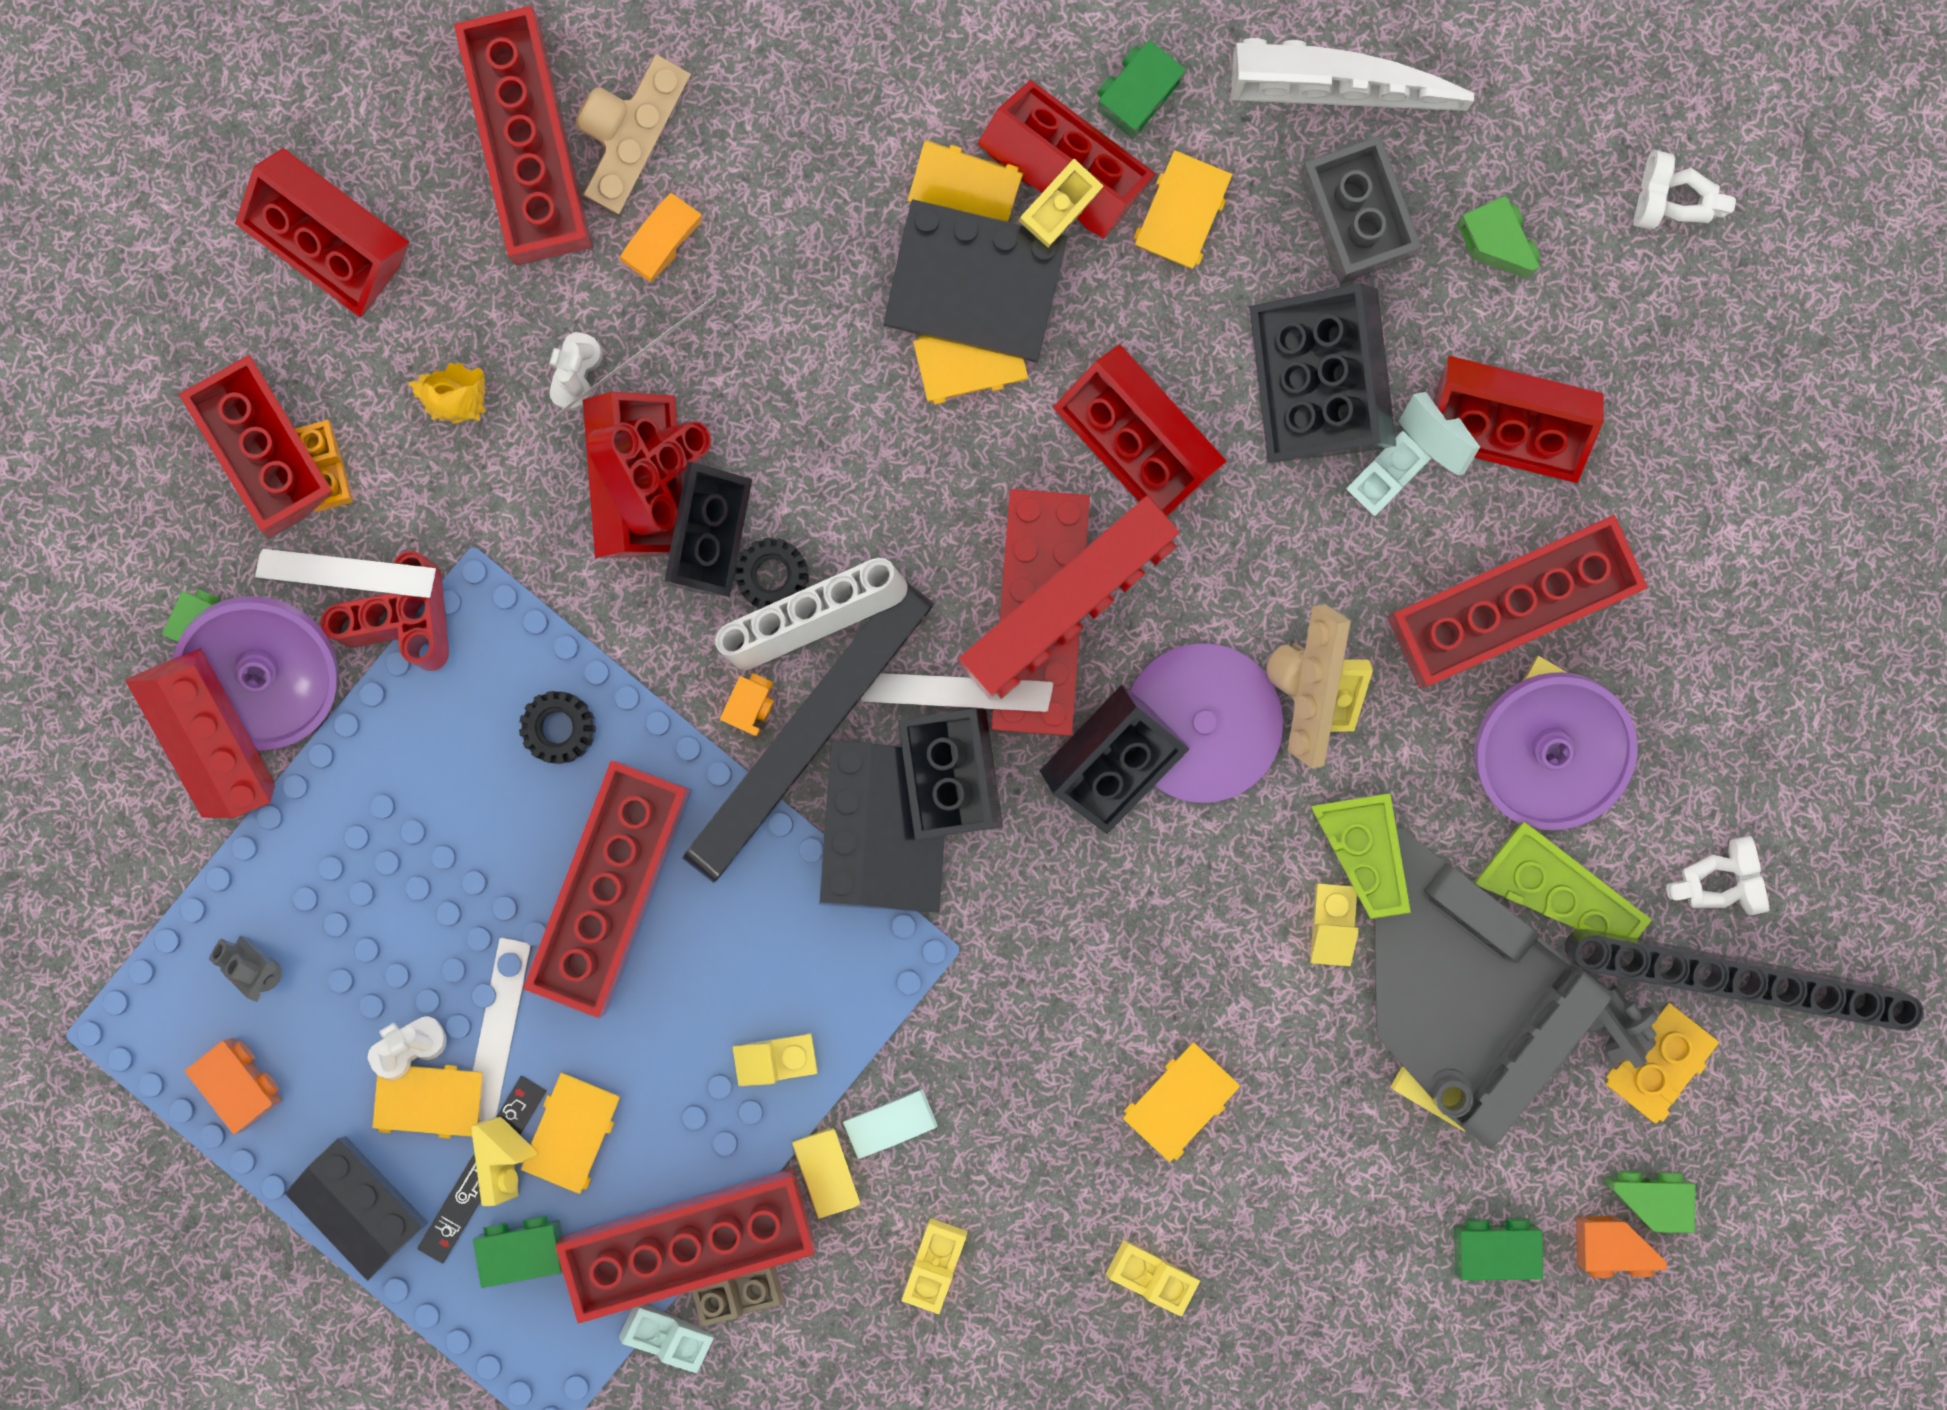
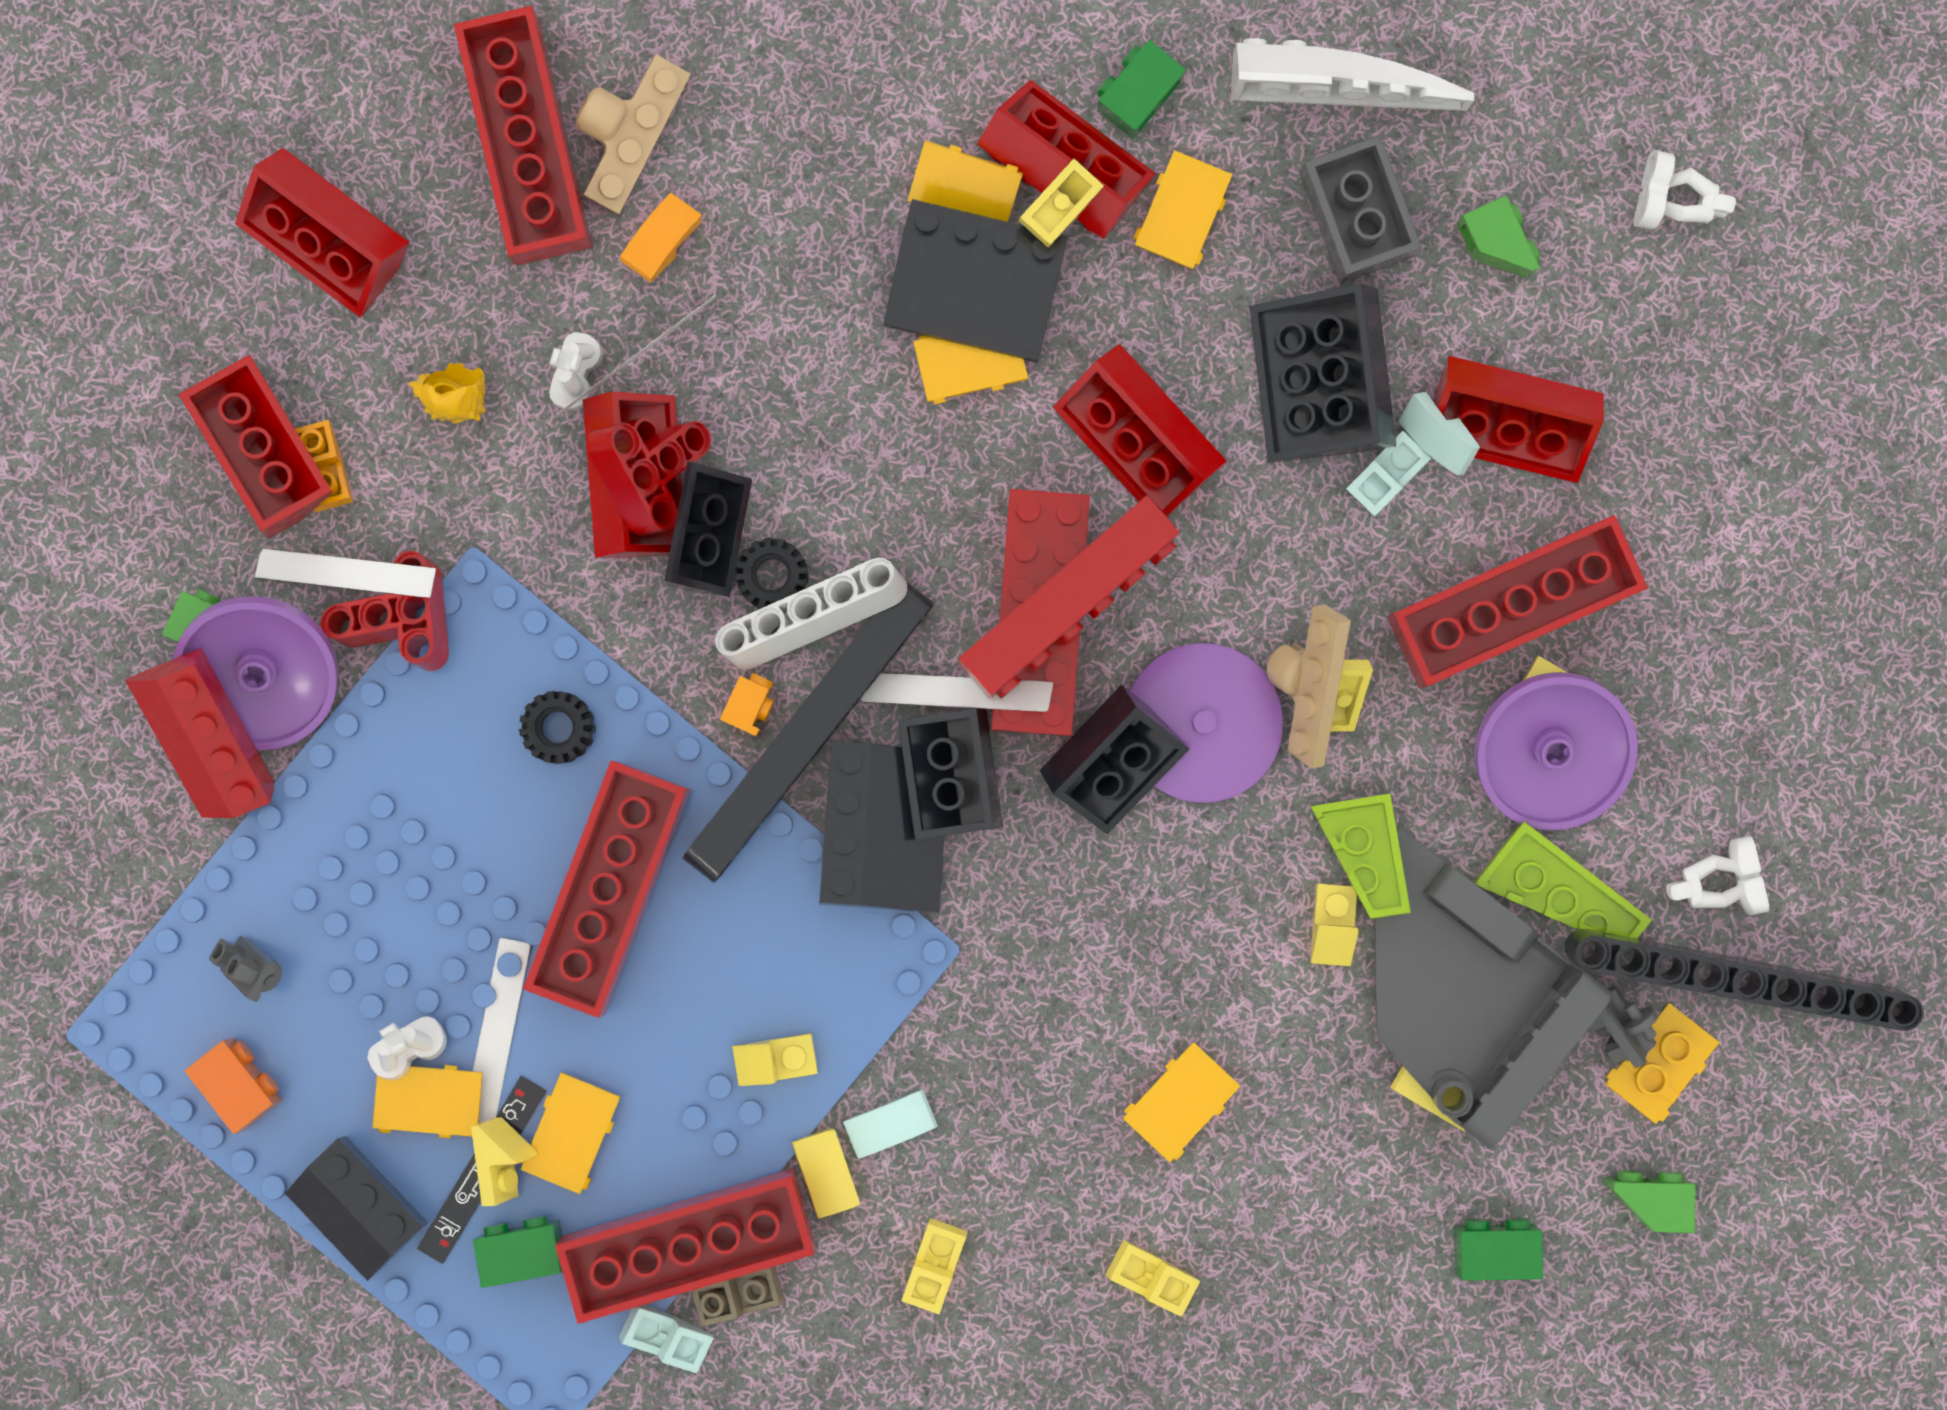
(1612, 1245): orange slope -> none

